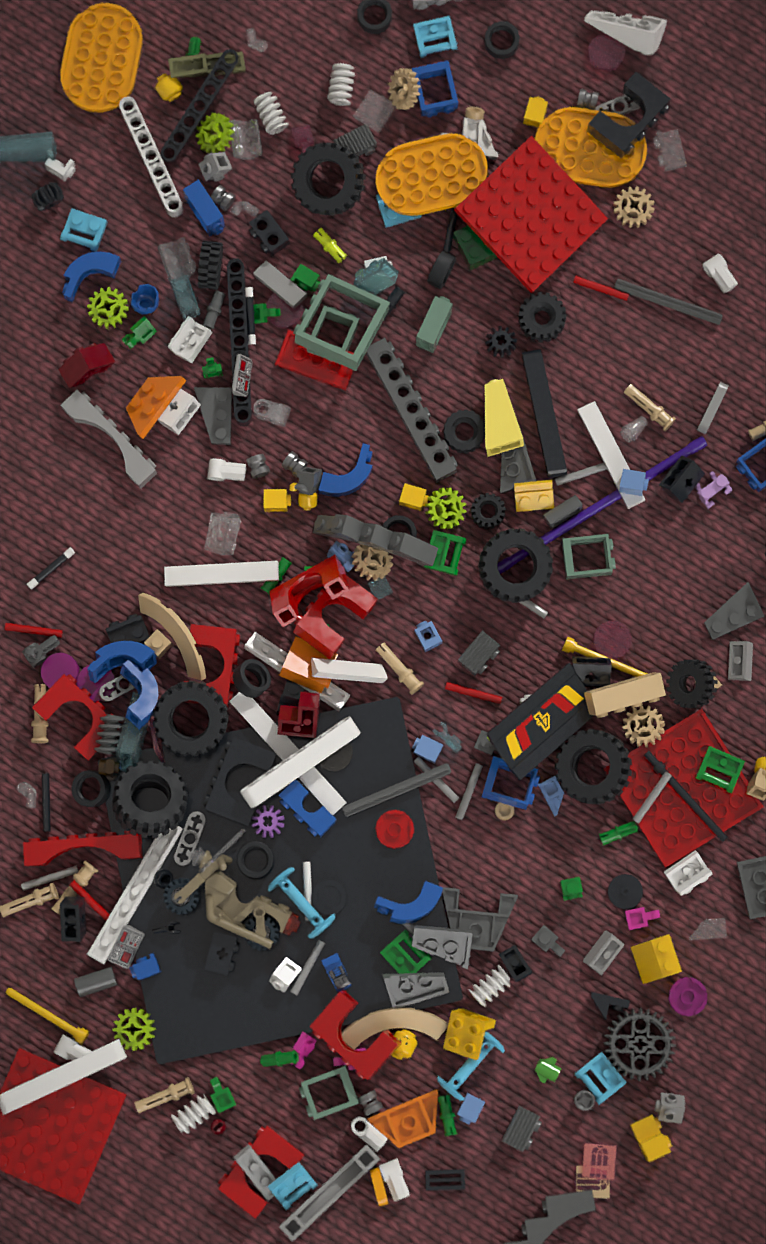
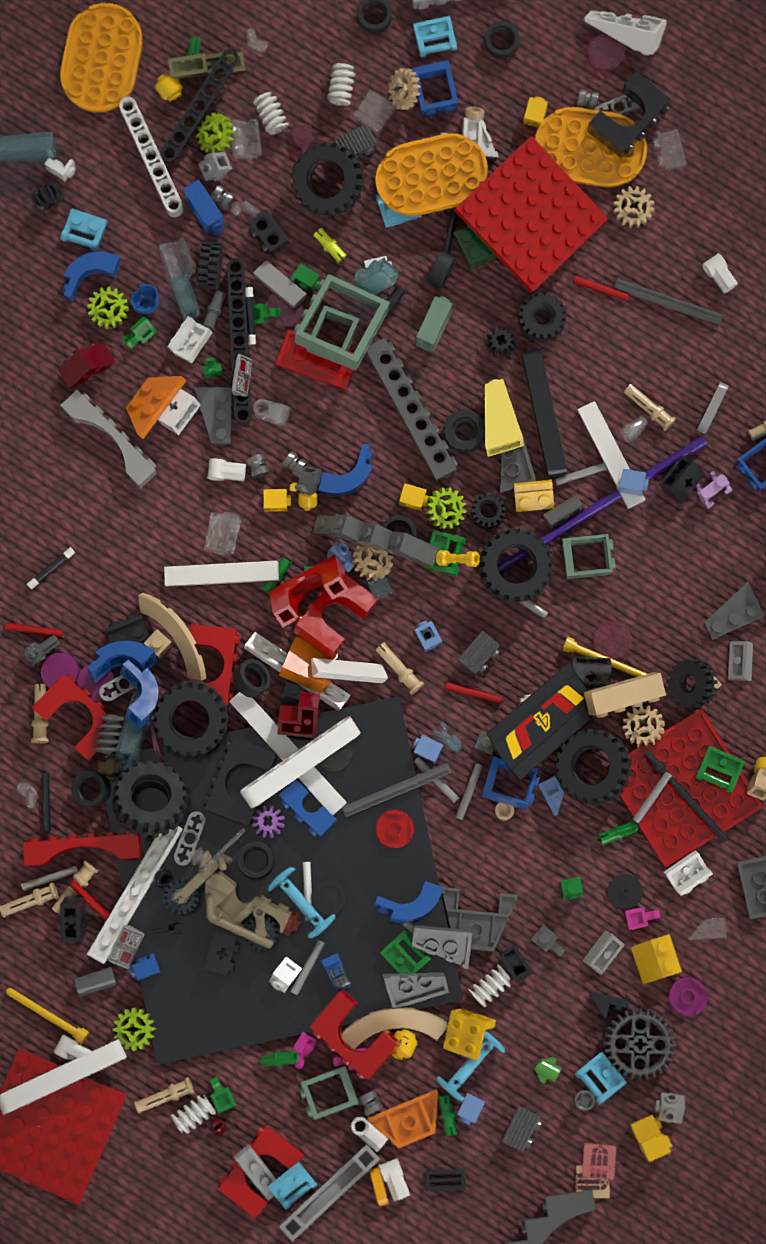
(471, 558): none -> yellow piece

